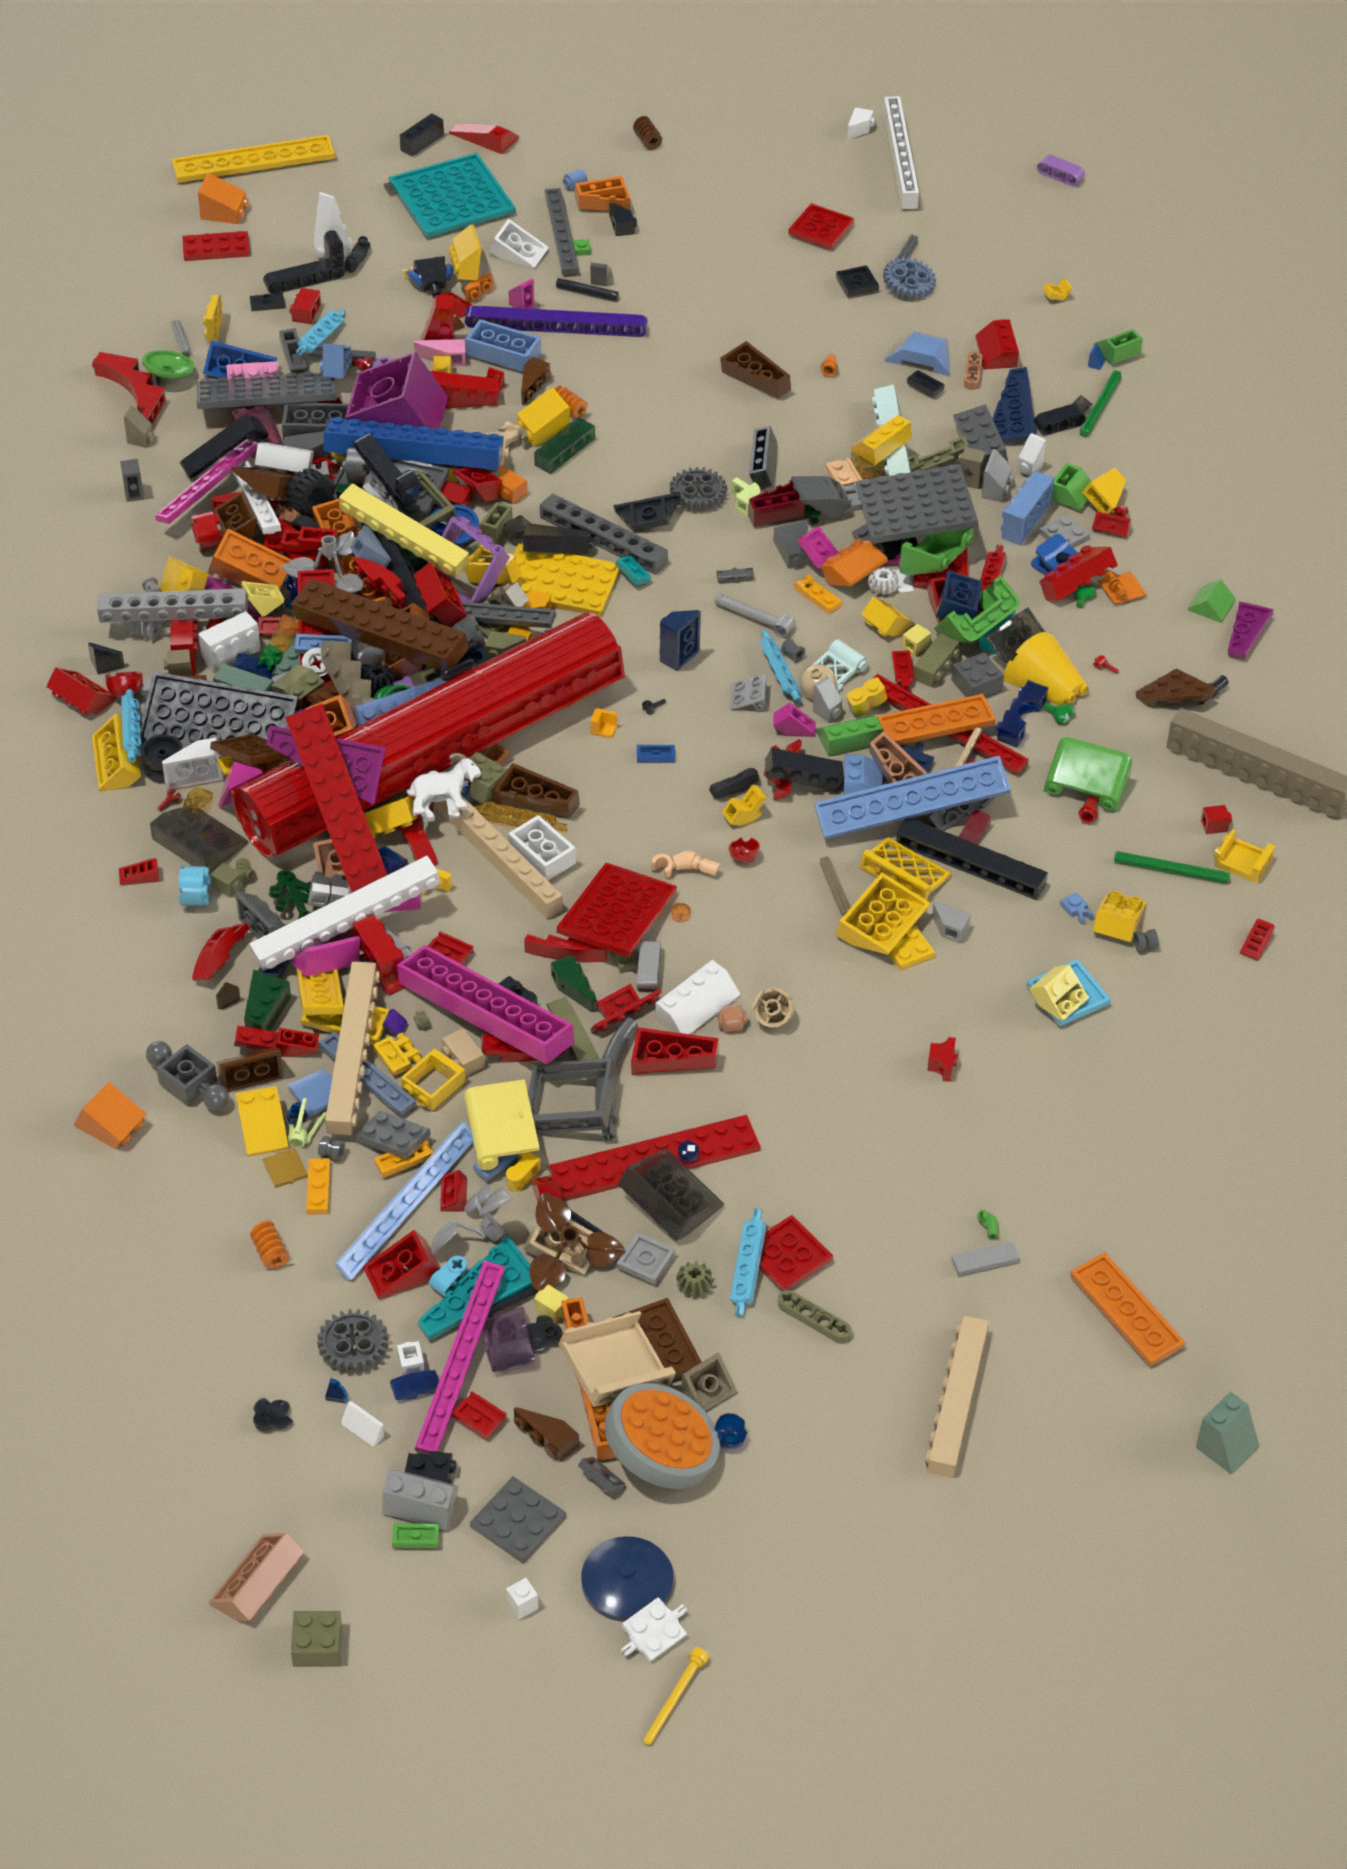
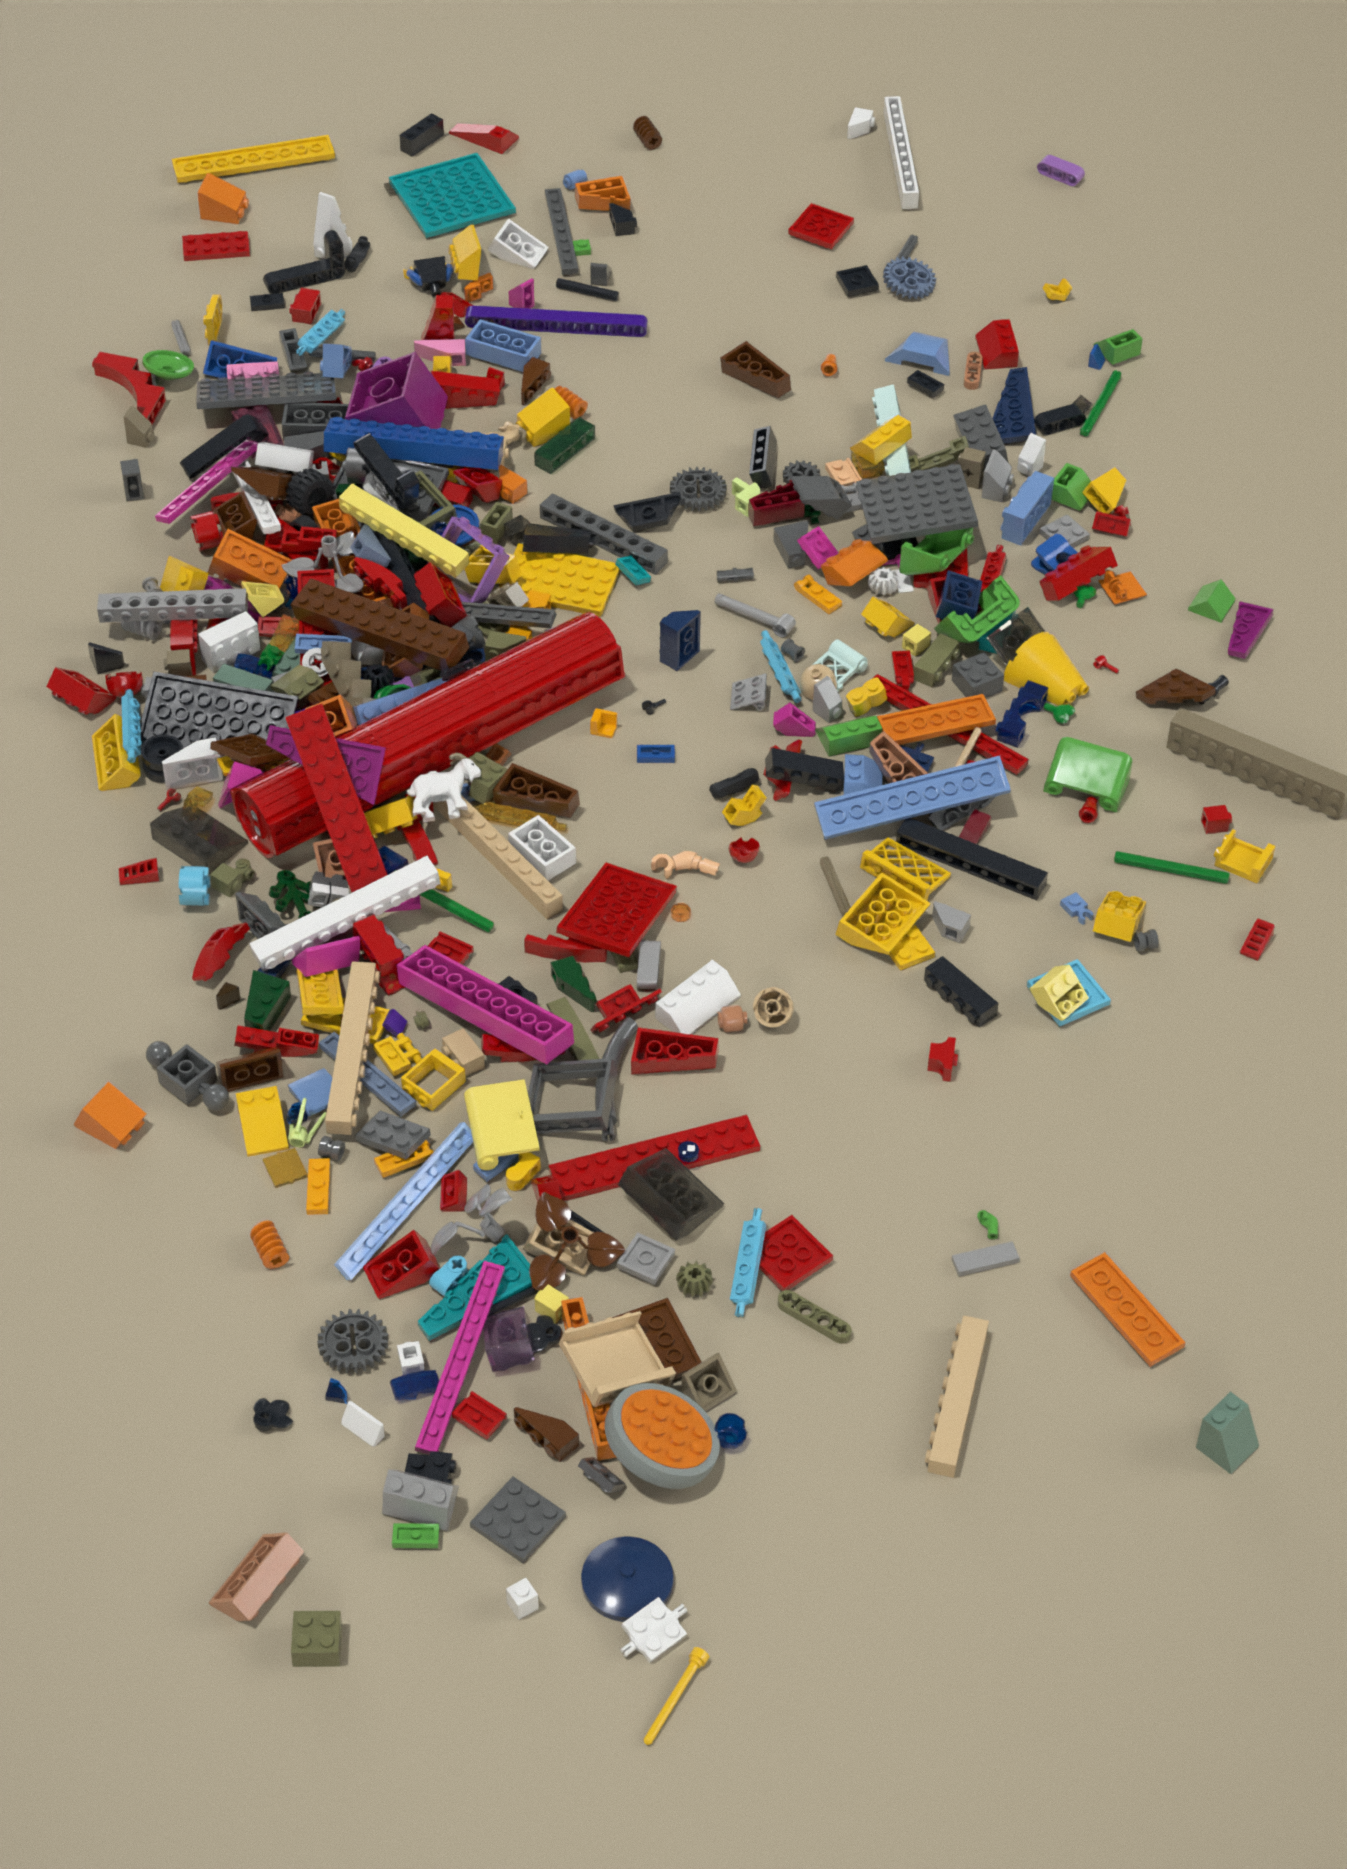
(458, 909): none -> green axle
(799, 469): none -> dark grey gear
(961, 991): none -> black brick

